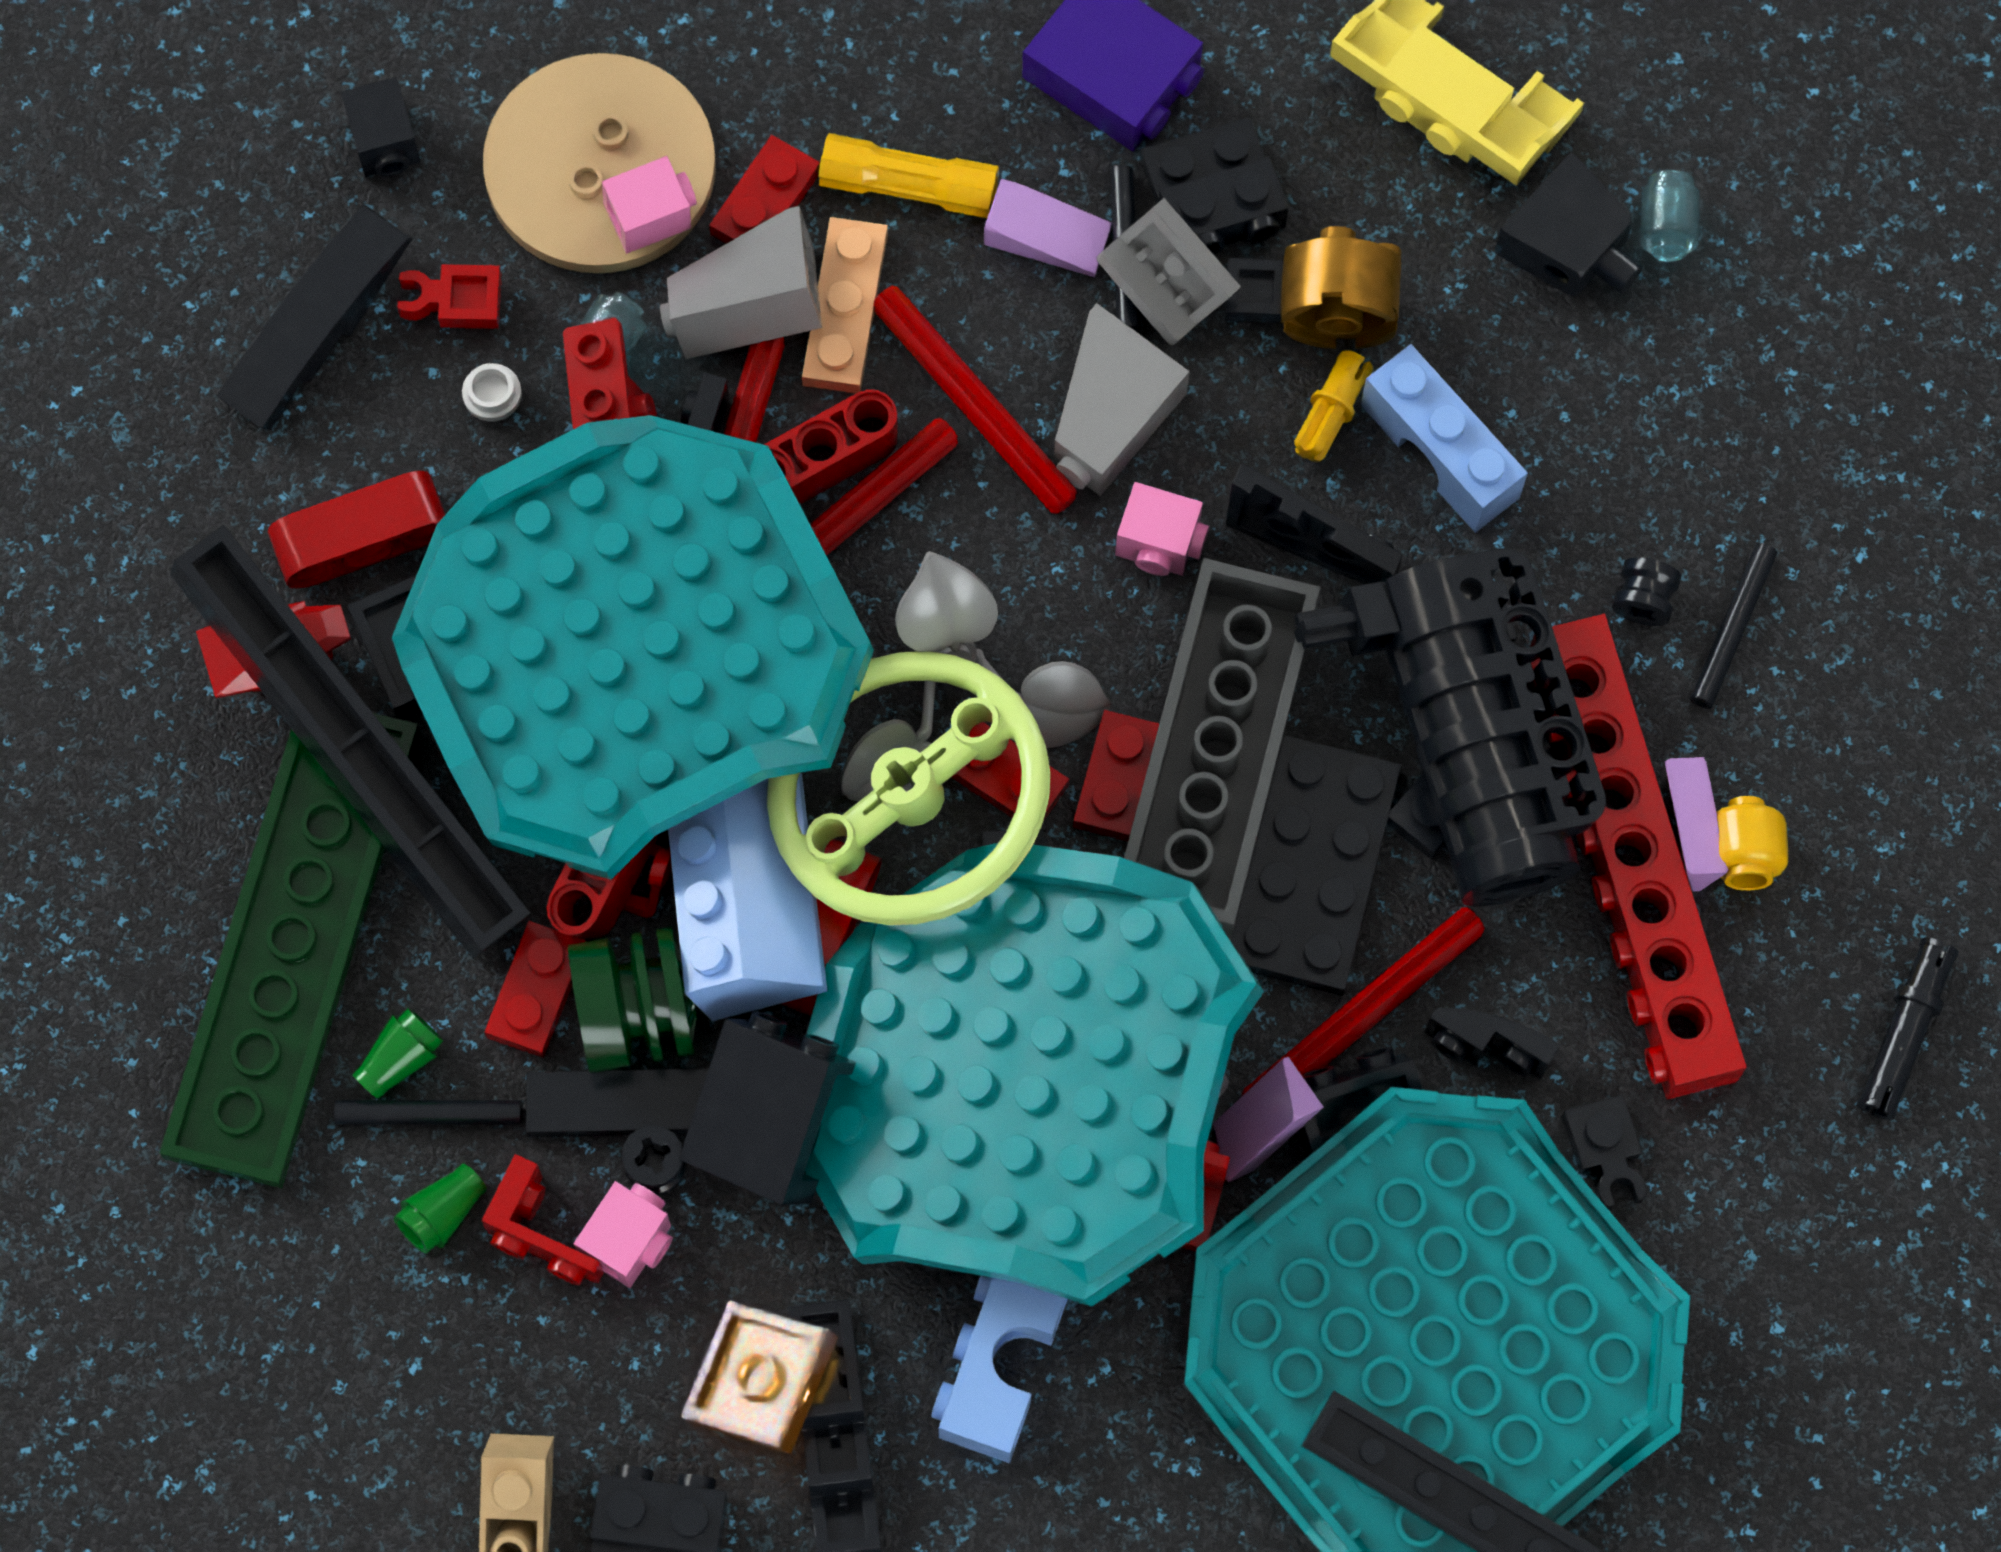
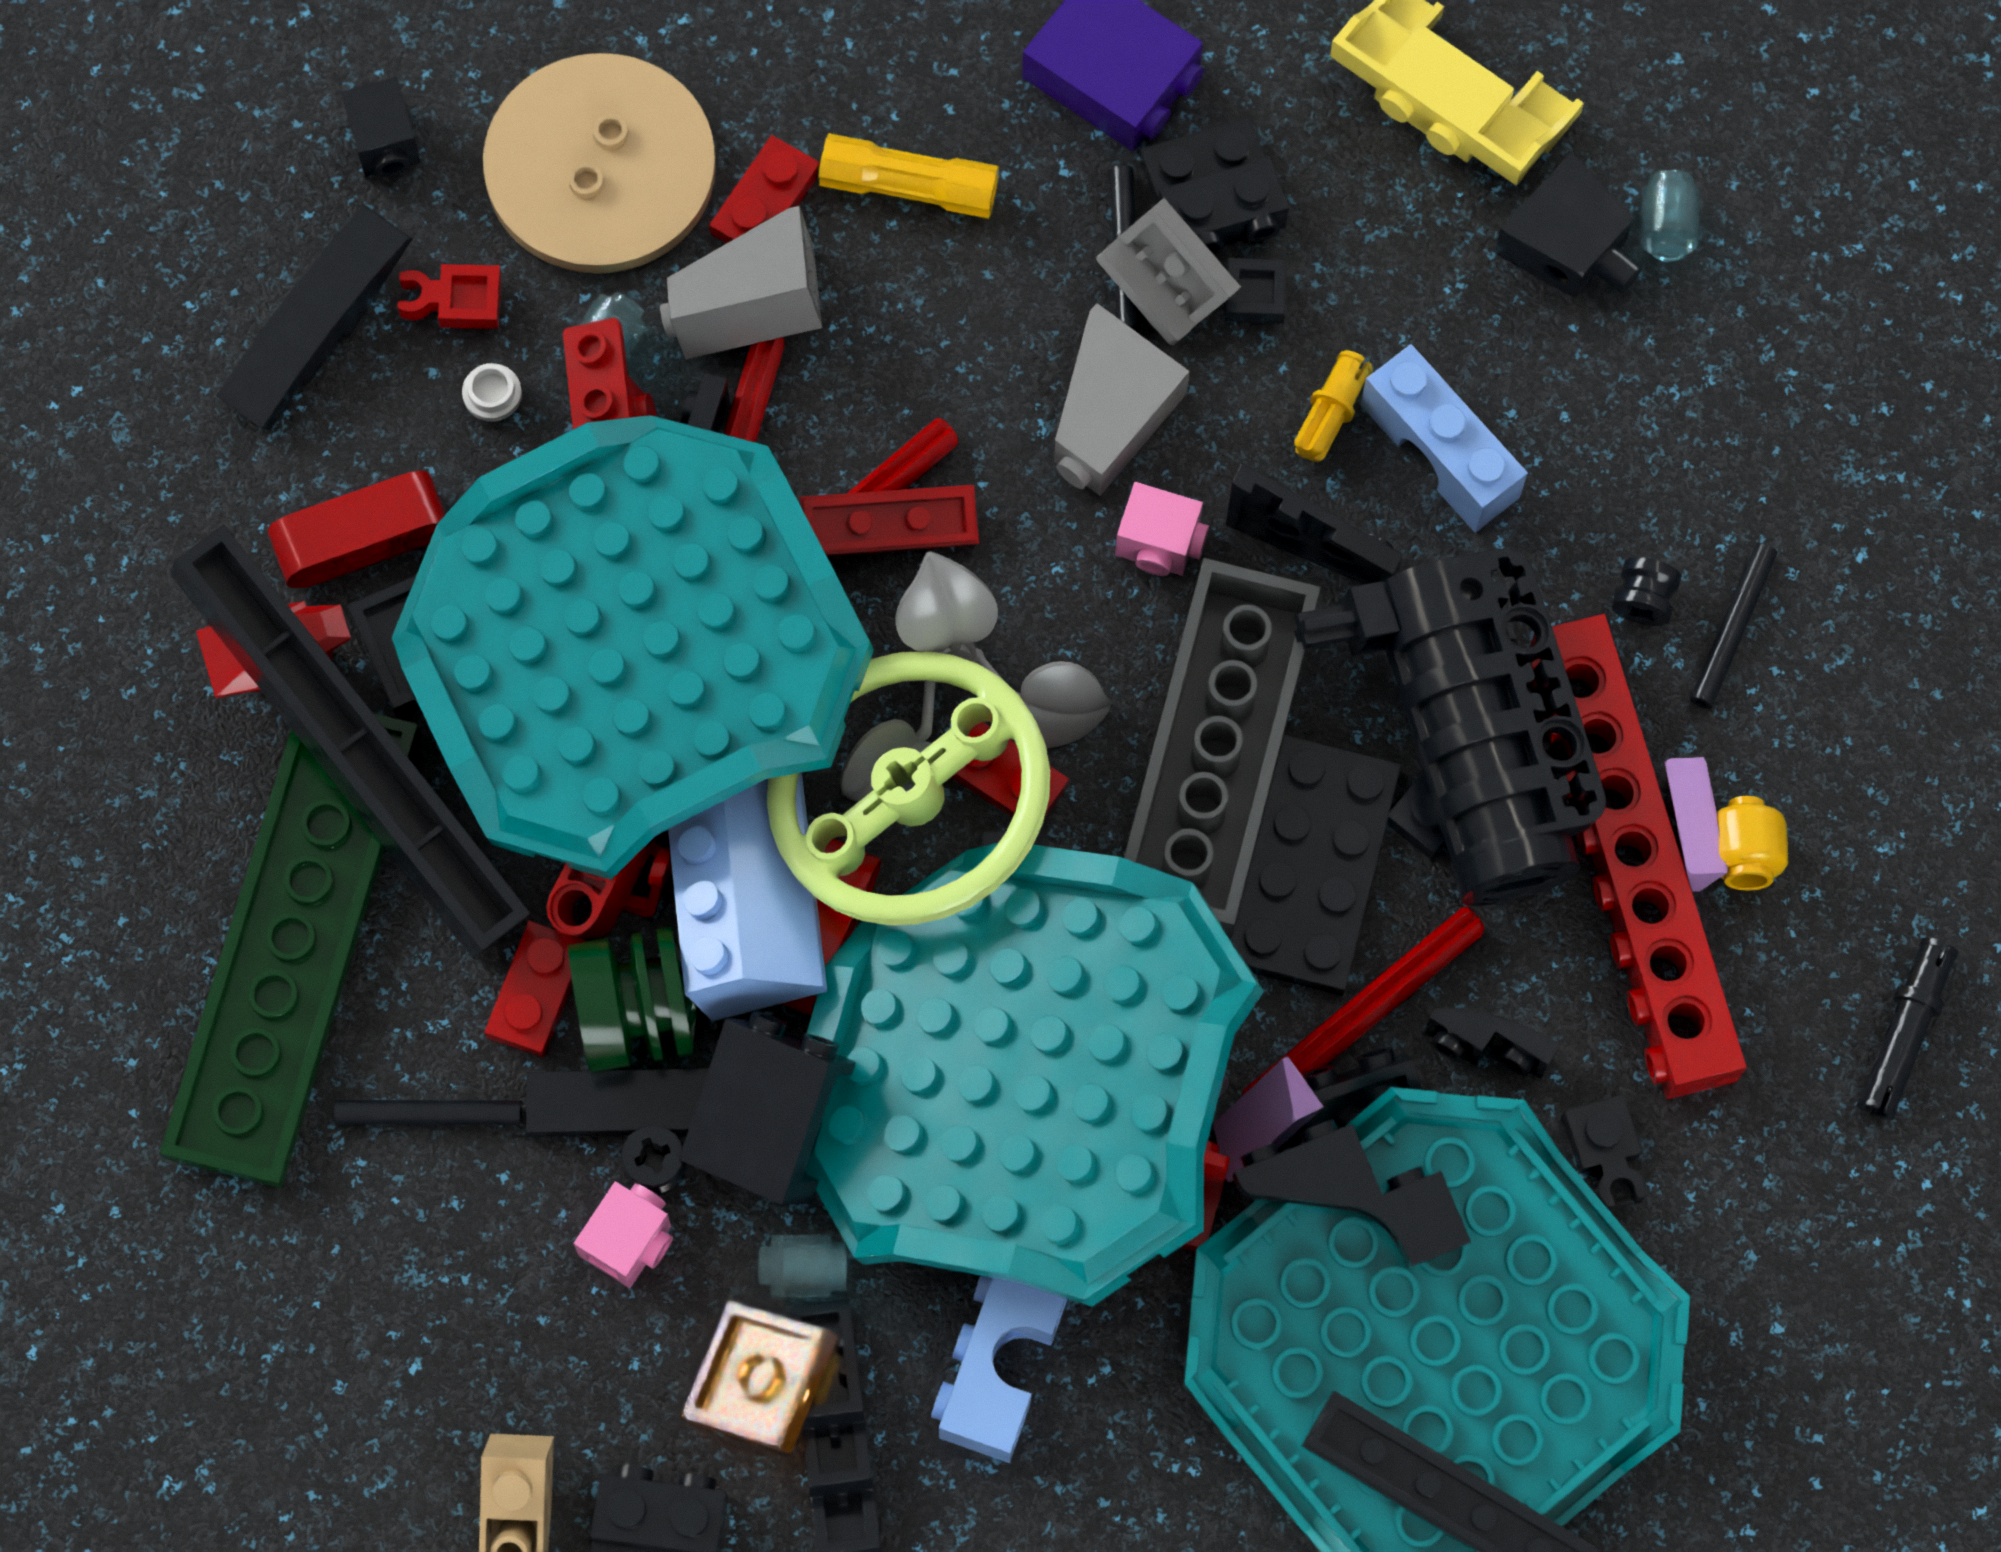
(398, 1052): green cone -> none
(438, 1210): green cone -> none
(520, 1198): red bracket -> none
(648, 203): bright pink brick -> none
(803, 1266): none -> clear light blue brick
(838, 431): red beam -> none
(846, 297): light nougat plate -> none
(893, 520): none -> red tile
(974, 400): red axle -> none
(1045, 229): lavender slope -> none
(1115, 775): red plate -> none
(1335, 1174): none -> black arch
(1341, 290): pearl gold brick -> none

